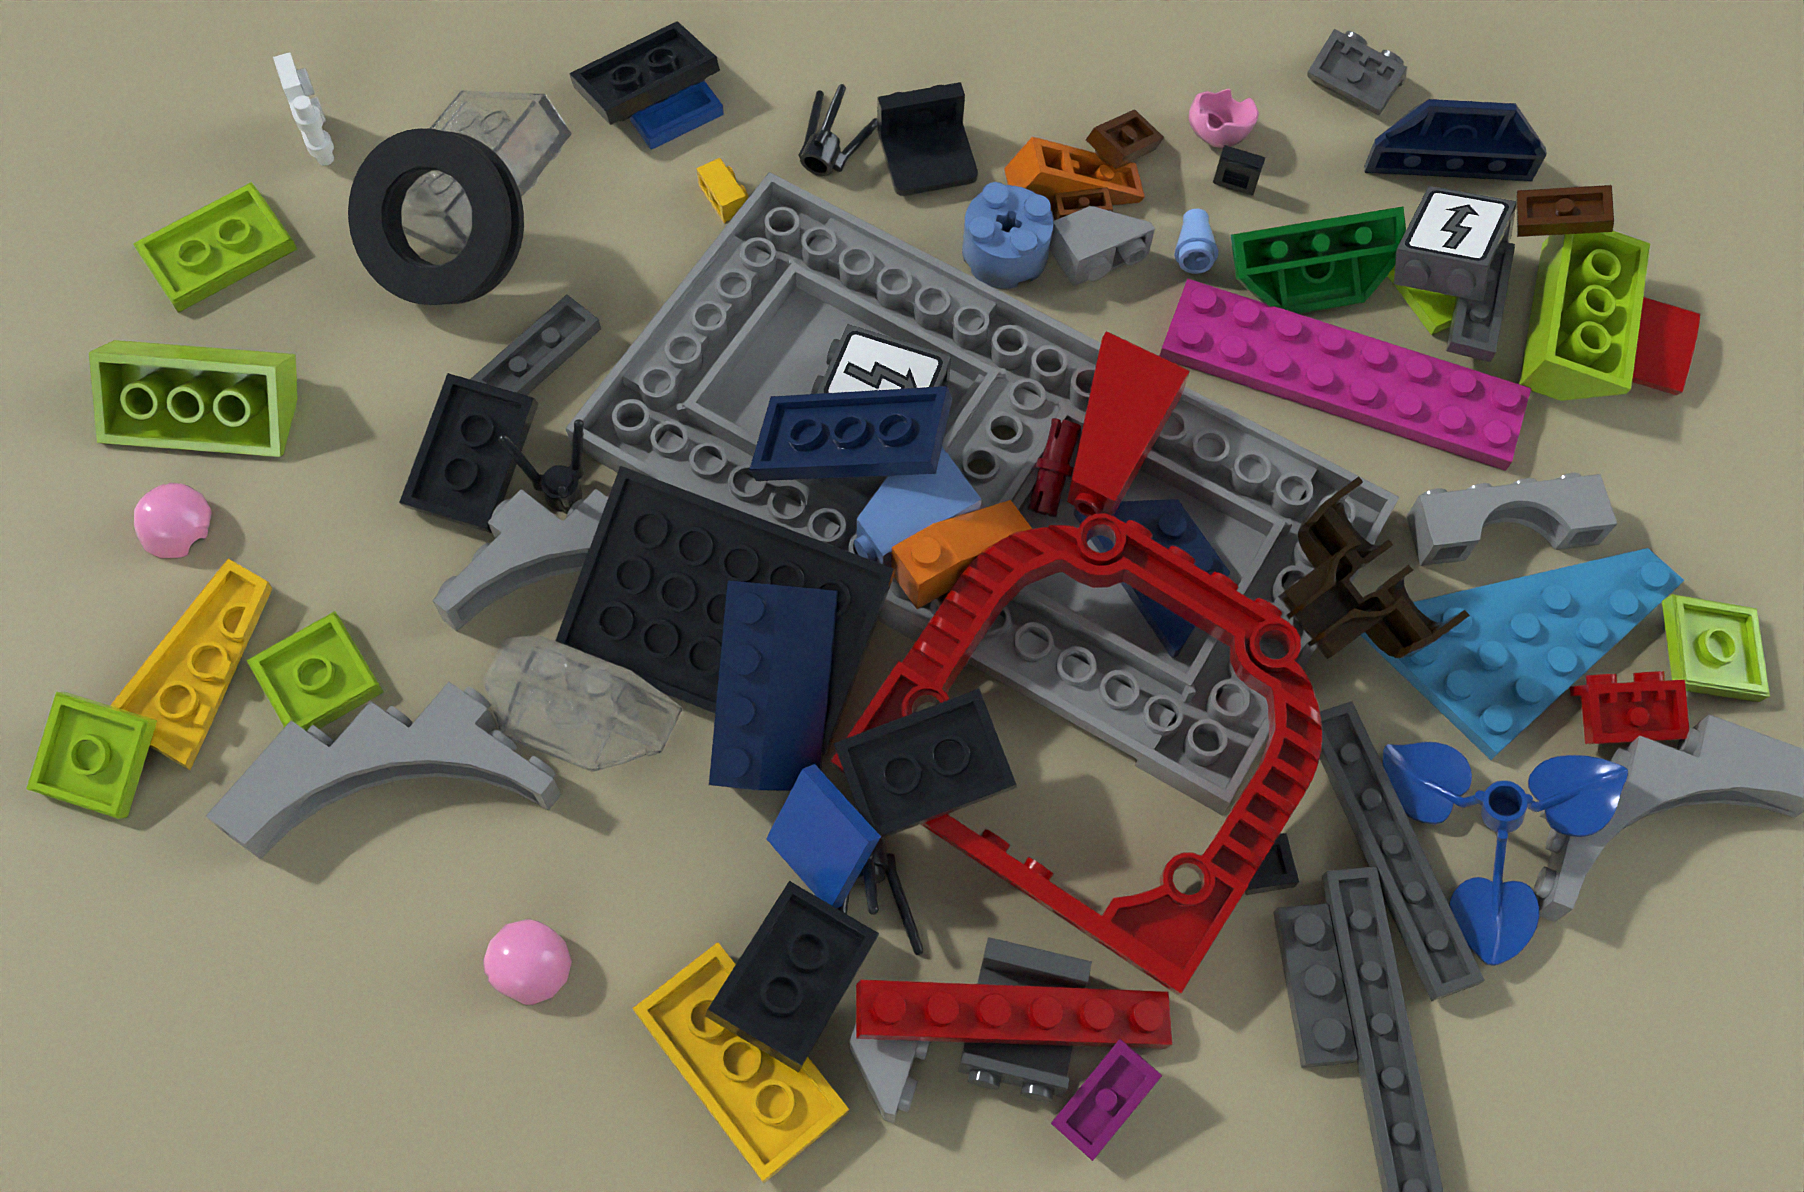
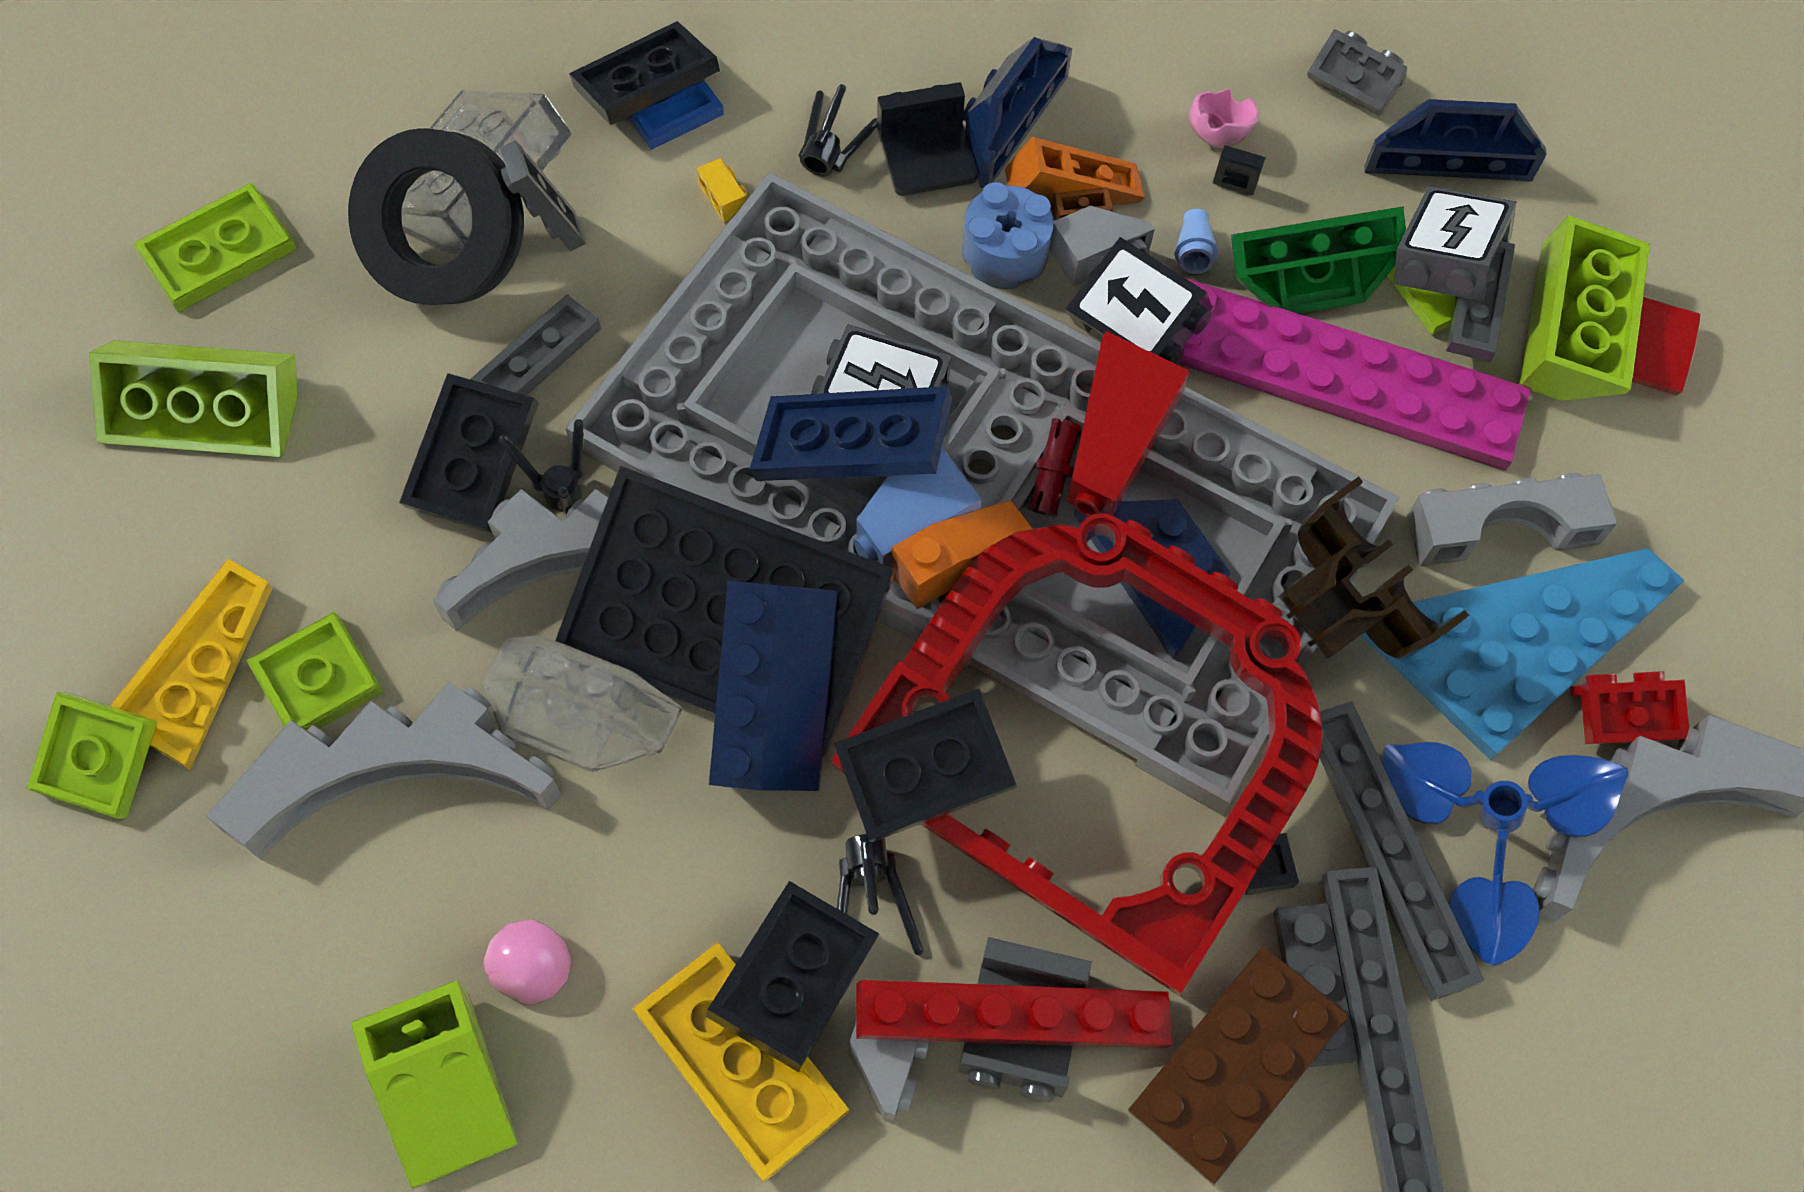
(171, 520): bright pink hair -> none
(305, 111): white plate -> none
(434, 1083): none -> lime slope
(540, 196): none -> dark grey plate
(822, 836): blue tile -> none
(1013, 103): none -> dark blue wedge
(1106, 1099): magenta plate -> none
(1124, 139): reddish brown plate -> none
(1141, 302): none -> panel
(1238, 1065): none -> reddish brown plate
(1564, 211): reddish brown plate -> none
(1715, 648): lime tile -> none

